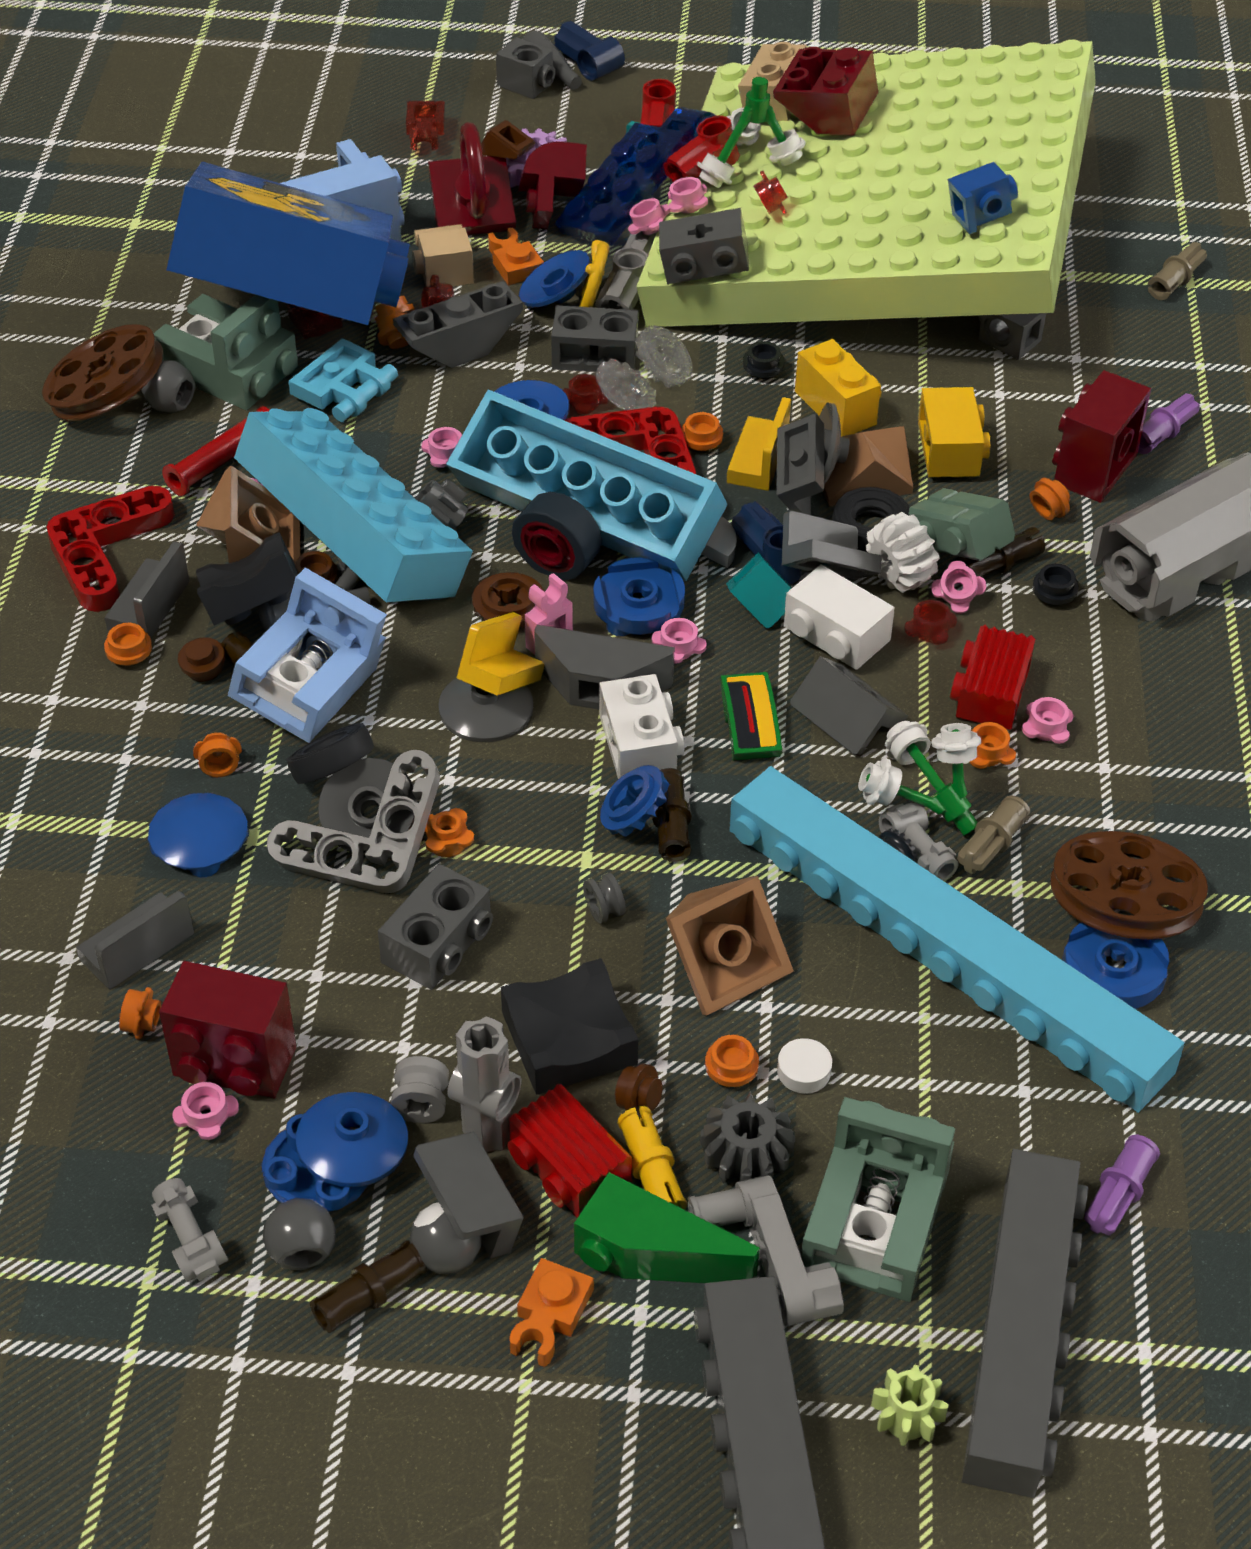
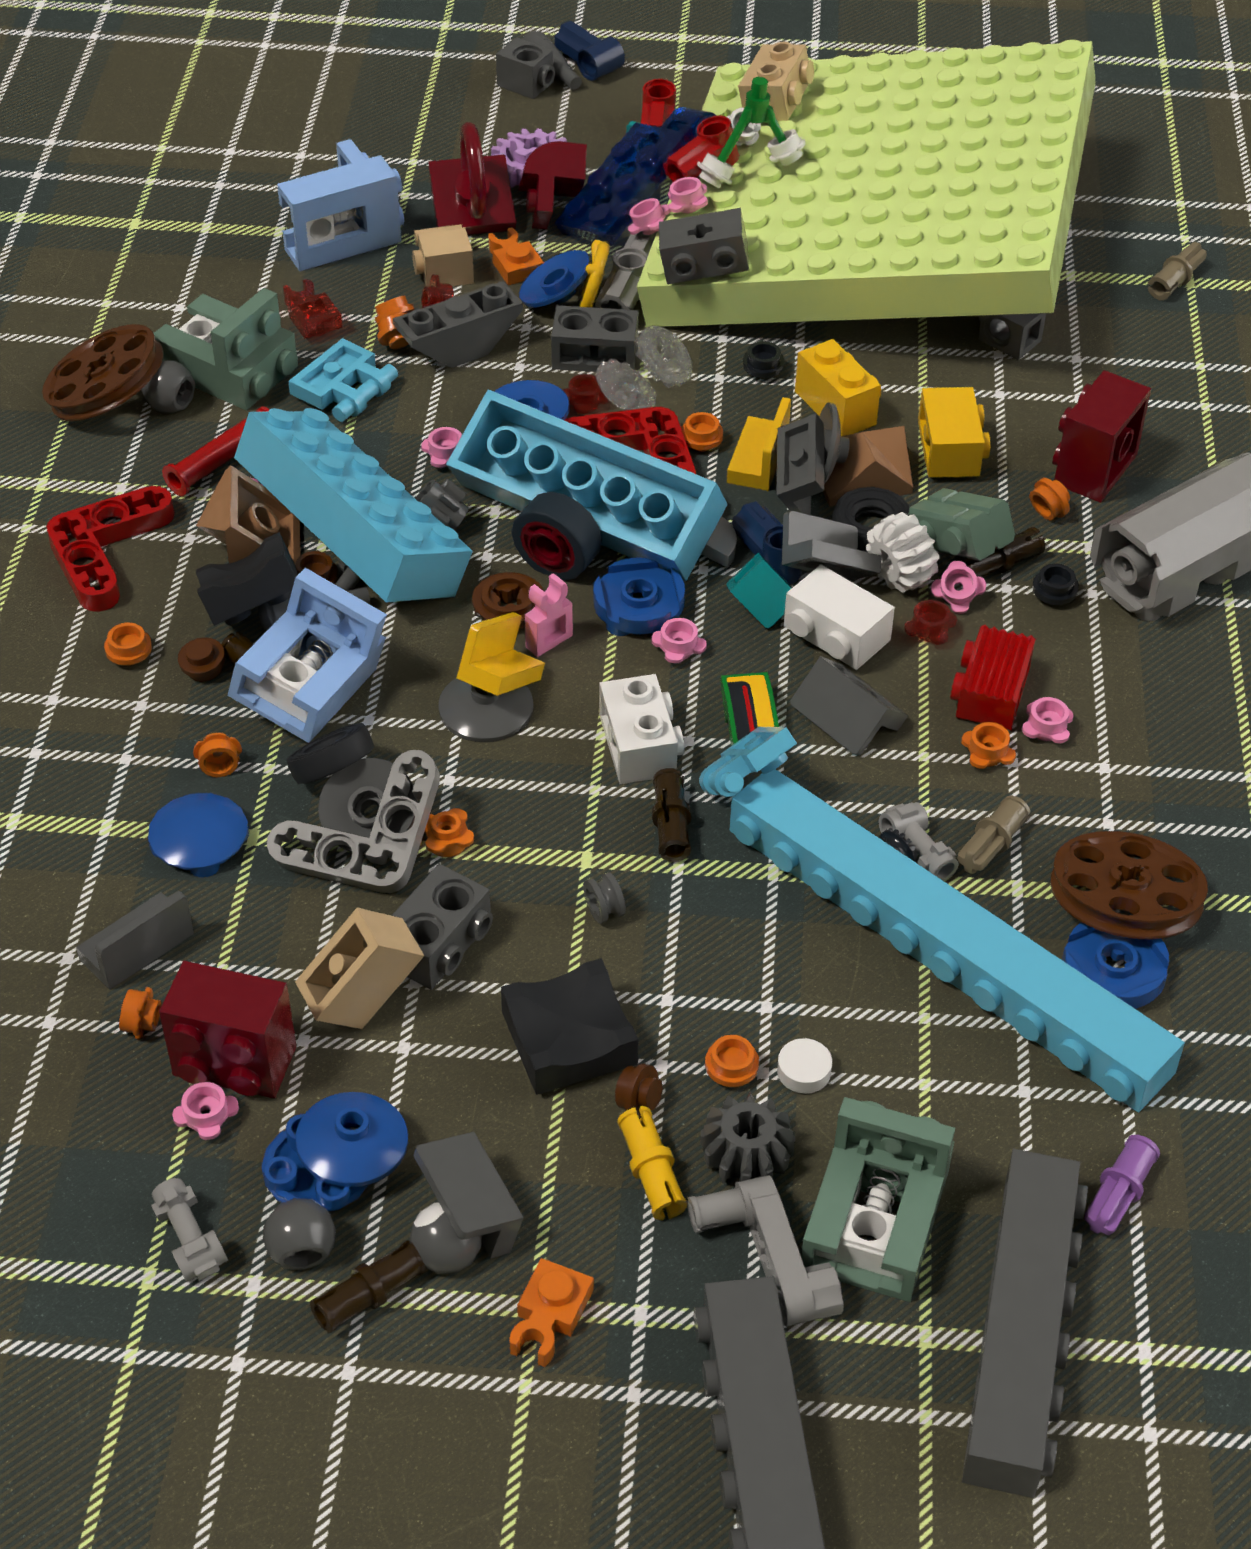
(151, 591): dark grey panel -> none
(287, 244): blue brick -> none
(359, 968): none -> tan brick
(420, 1089): light grey wheel -> none
(425, 122): clear red plate -> none
(484, 1082): light grey piece -> none
(506, 141): reddish brown slope -> none
(566, 1148): red brick -> none
(581, 660): dark grey slope -> none
(625, 808): blue gear -> none
(655, 1240): green slope -> none
(728, 942): medium nougat slope -> none
(757, 751): none -> medium azure plate
(771, 193): clear red plate -> none
(829, 88): dark red slope -> none
(909, 744): white plant -> none
(909, 1405): yellowish green gear -> none
(981, 196): blue brick -> none
(1166, 422): medium lavender axle -> none

